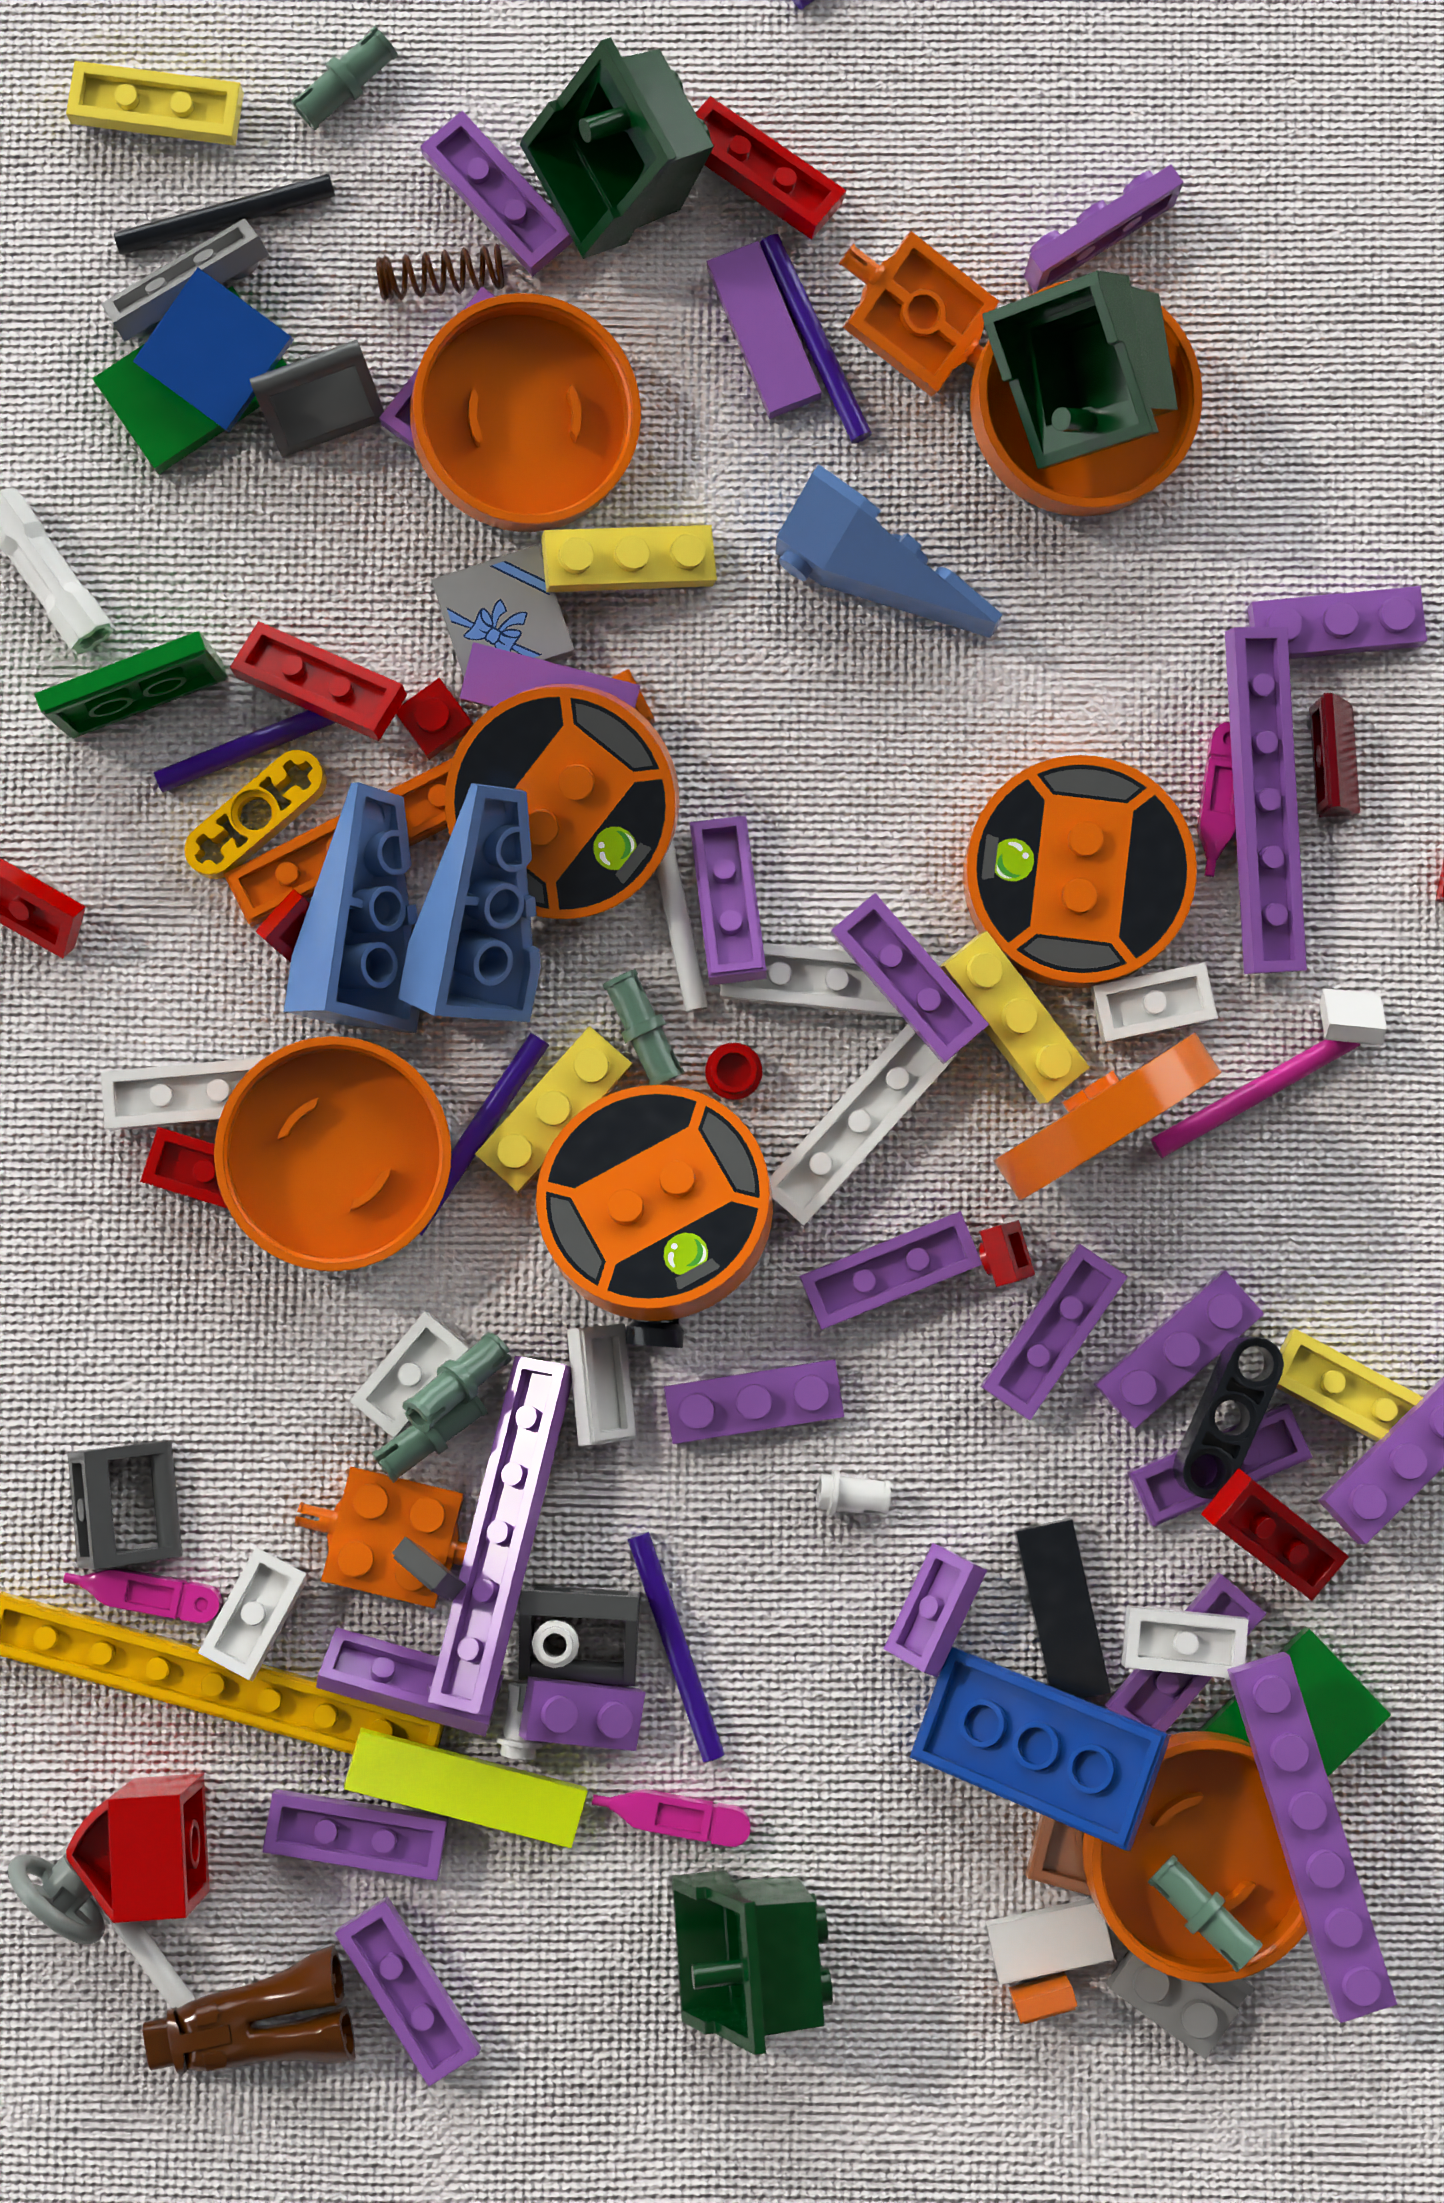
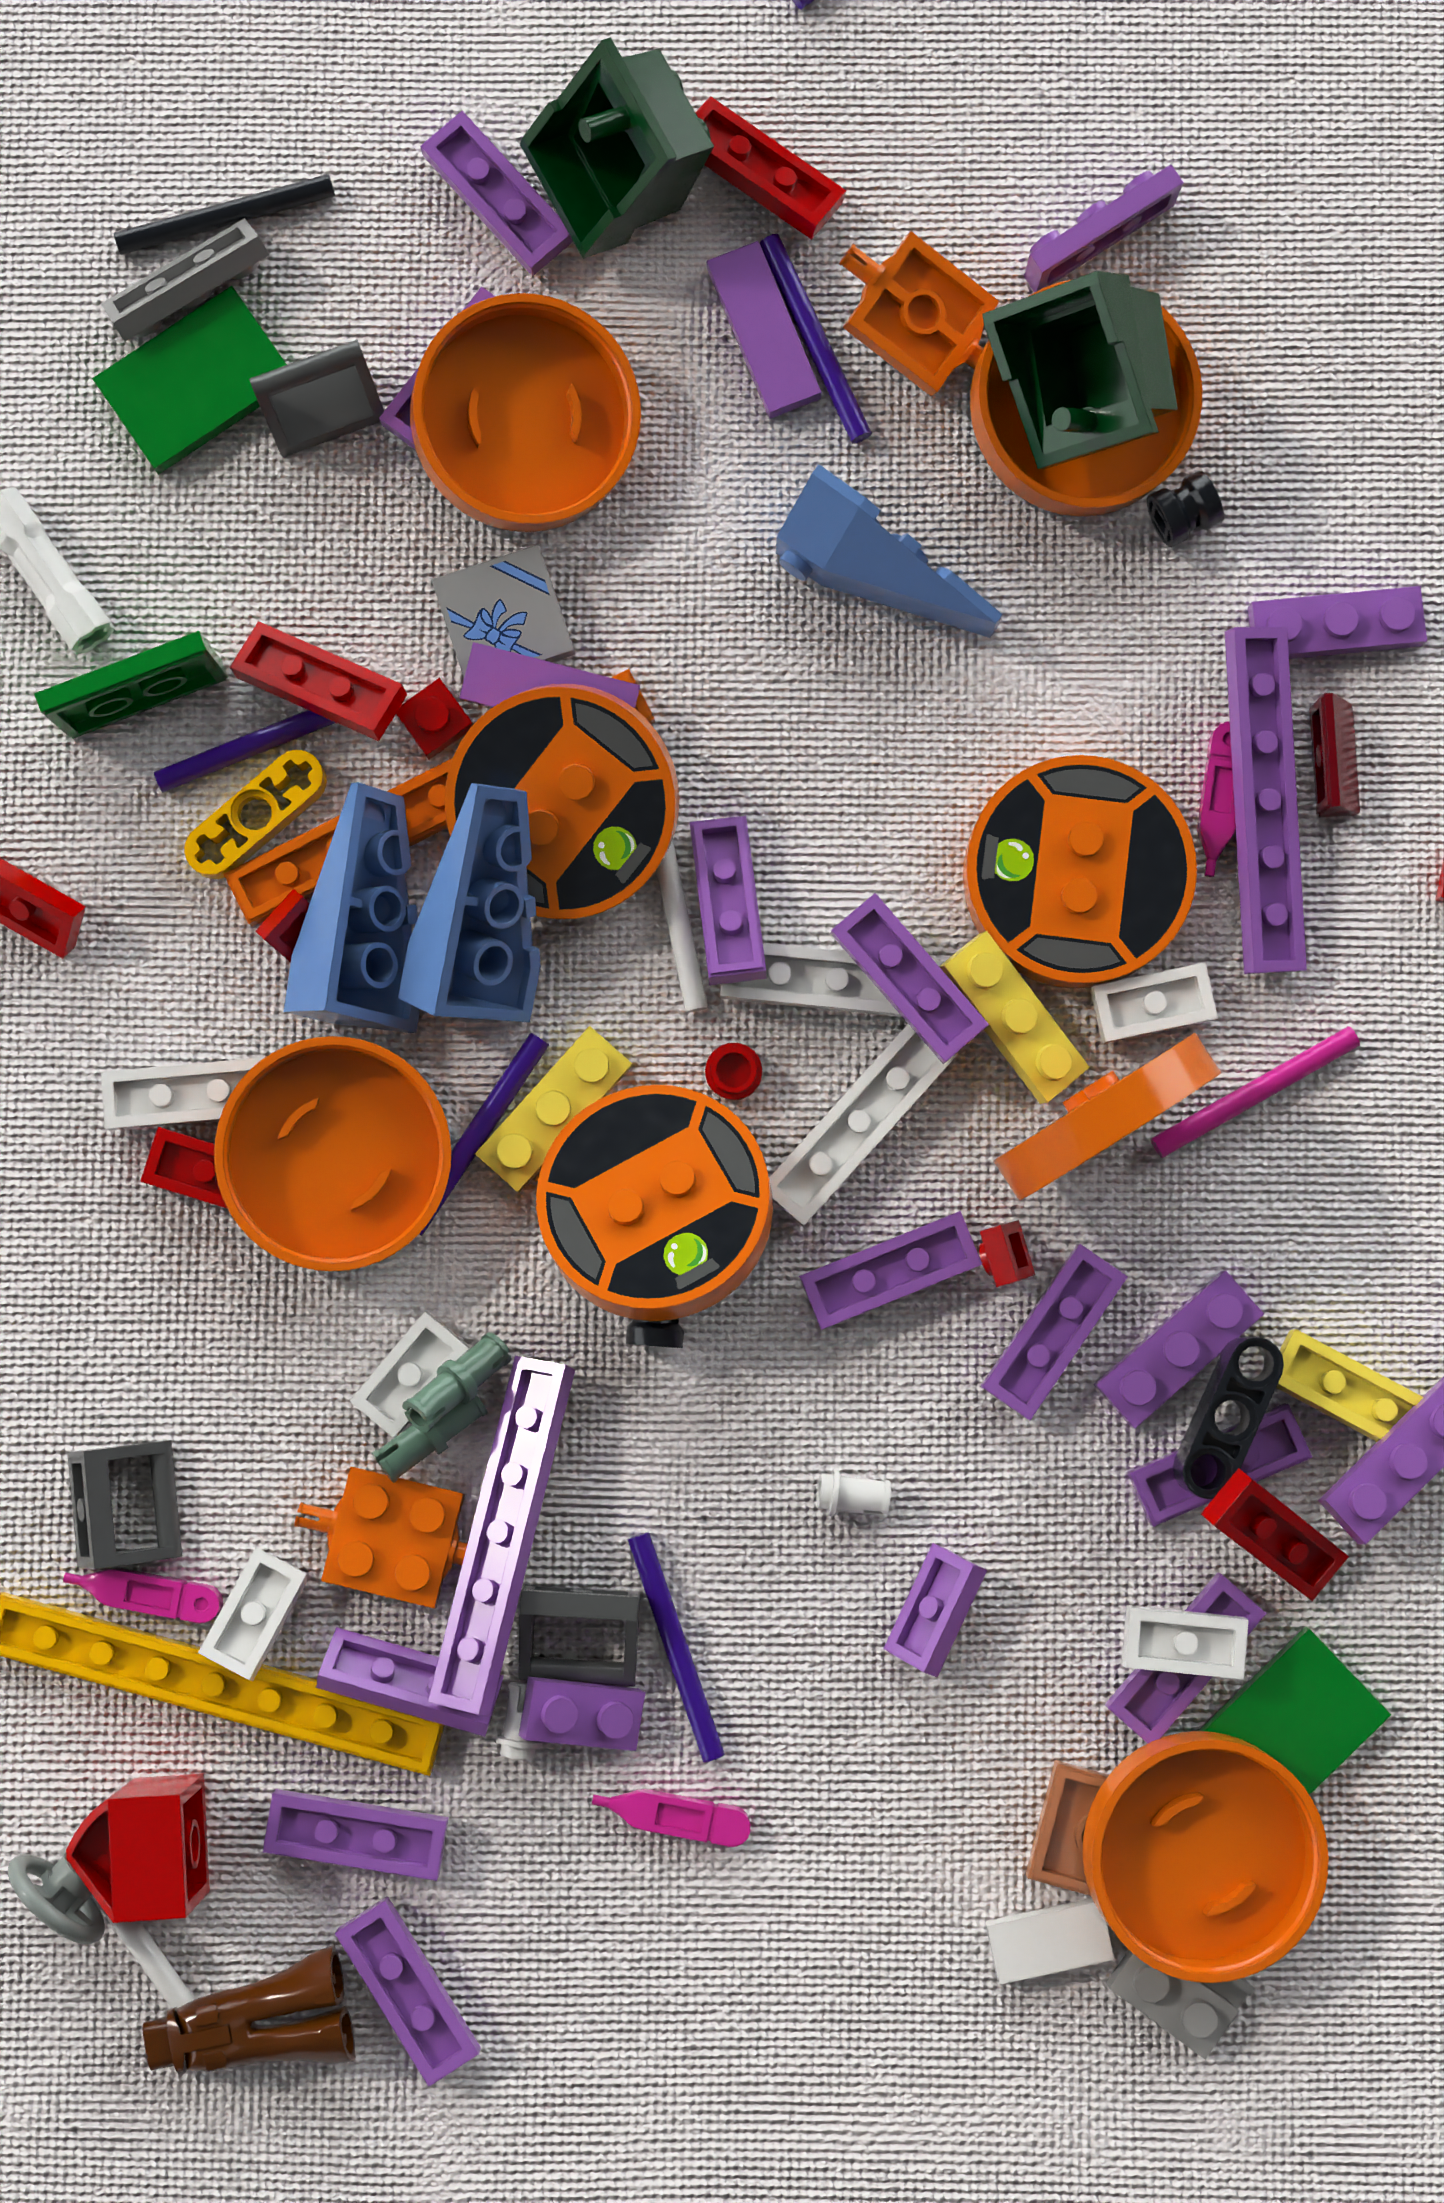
(155, 103): light yellow plate -> none
(211, 349): blue tile -> none
(344, 78): sand green pin -> none
(388, 283): reddish brown piece -> none
(428, 1569): dark grey tile -> none
(465, 1788): neon yellow tile -> none
(550, 1655): white pin -> none
(601, 1384): white tile -> none
(628, 558): light yellow plate -> none
(643, 1028): sand green pin -> none
(749, 1956): dark green piece -> none
(754, 1401): medium lavender plate -> none
(1041, 1747): blue tile -> none
(1043, 1998): orange tile -> none
(1062, 1608): black tile -> none
(1183, 509): none -> black wheel
(1205, 1913): sand green pin -> none
(1312, 1837): medium lavender plate -> none
(1352, 1016): white tile -> none

